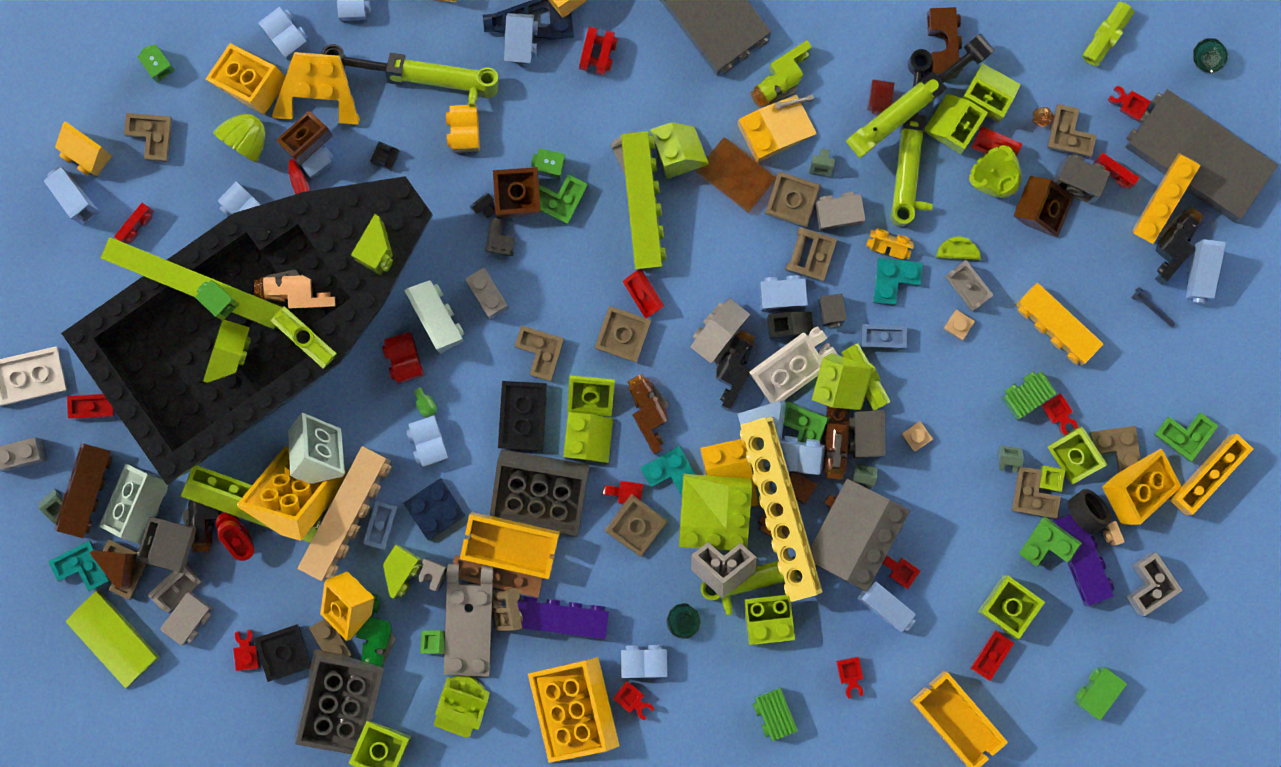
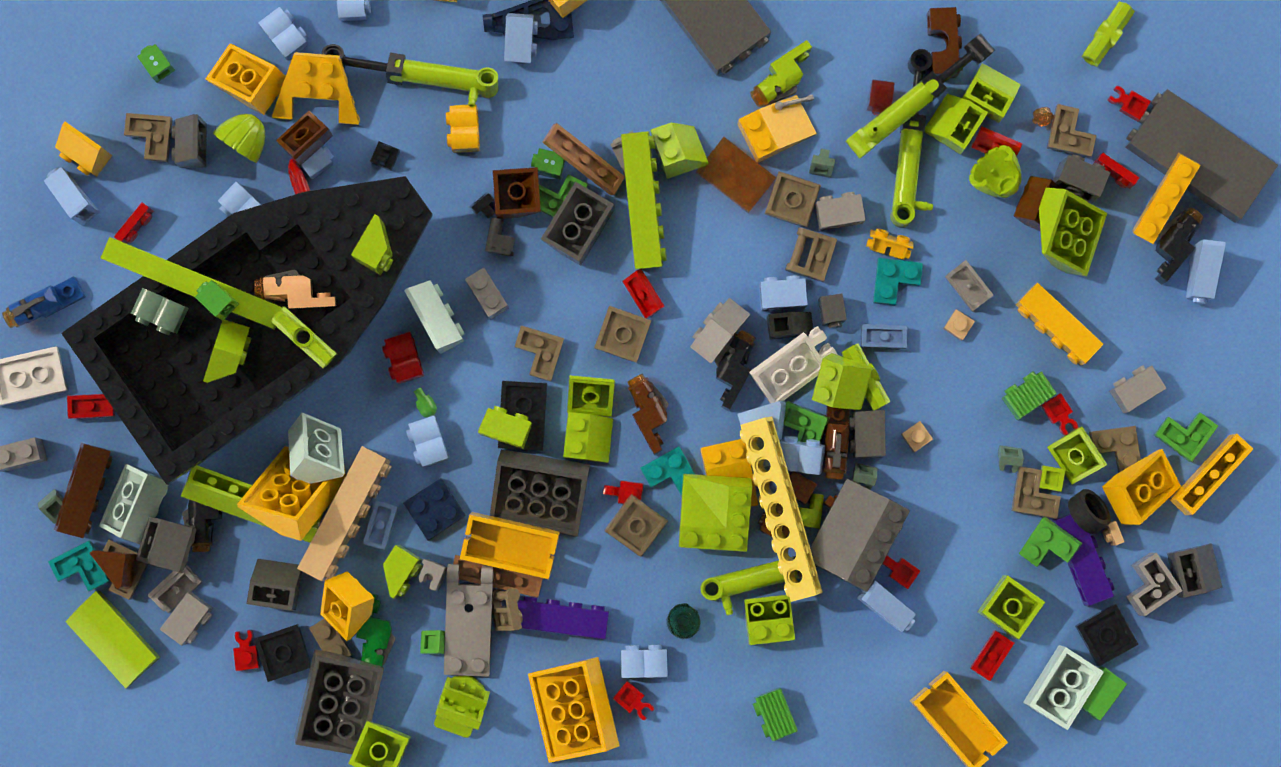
(43, 303): none -> blue plate
(159, 311): none -> sand green brick
(190, 141): none -> dark grey slope
(235, 536): red brick -> none
(274, 585): none -> dark grey slope
(504, 427): none -> lime slope
(578, 223): none -> dark grey slope
(583, 159): none -> medium nougat plate
(608, 43): red brick -> none
(723, 572): light grey brick -> none
(812, 516): none -> lime piece
(849, 672): red plate -> none
(958, 248): lime tile -> none
(1063, 687): none -> light aqua slope
(1069, 230): none -> lime slope
(1106, 635): none -> black plate
(1137, 389): none -> light grey brick
(1138, 295): dark blue piece -> none
(1195, 570): none -> dark grey slope
(1210, 55): clear green hair -> none

